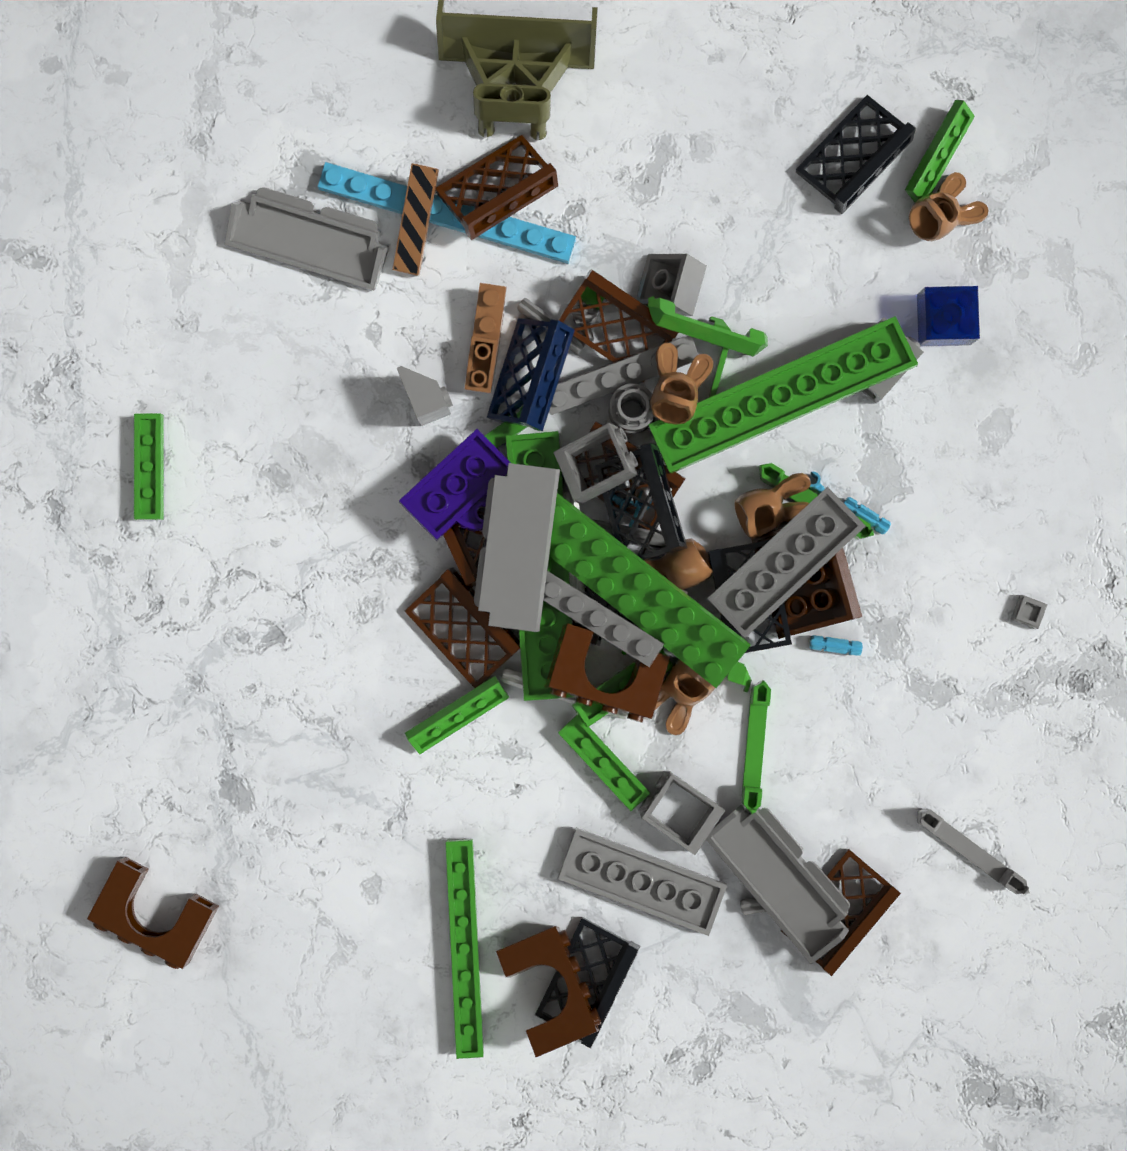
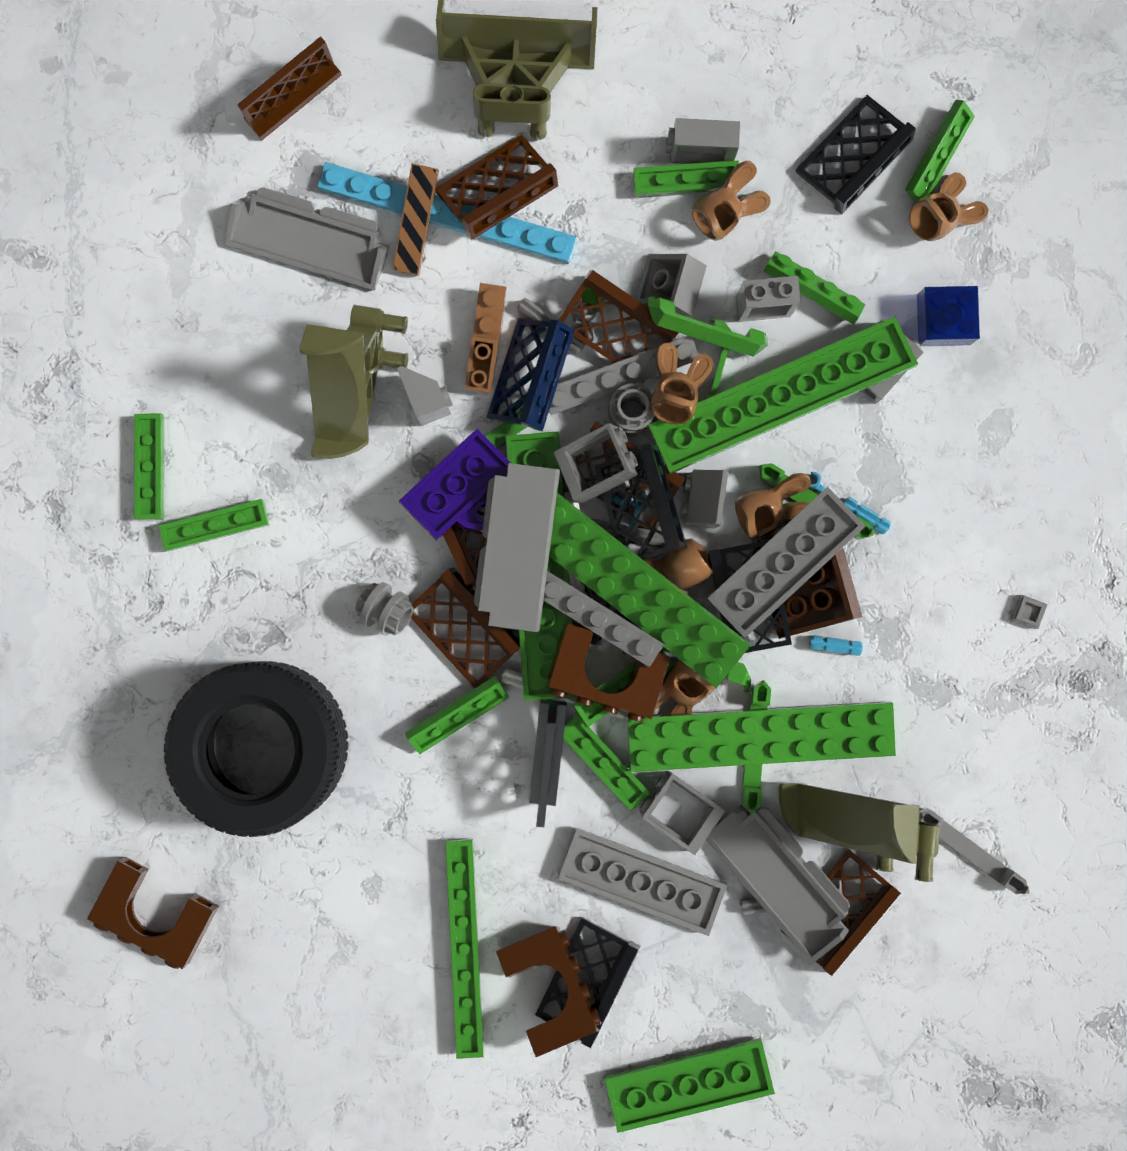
(214, 525): none -> bright green plate
(293, 88): none -> reddish brown fence
(317, 737): none -> black tyre
(344, 377): none -> olive piece
(381, 607): none -> light grey piece
(547, 756): none -> black fence
(681, 178): none -> bright green plate
(689, 1085): none -> bright green plate
(703, 141): none -> light grey window
(705, 498): none -> light grey slope
(721, 209): none -> medium nougat piece
(760, 302): none -> light grey window
(761, 736): none -> bright green plate
(816, 288): none -> bright green plate
(862, 824): none -> olive piece

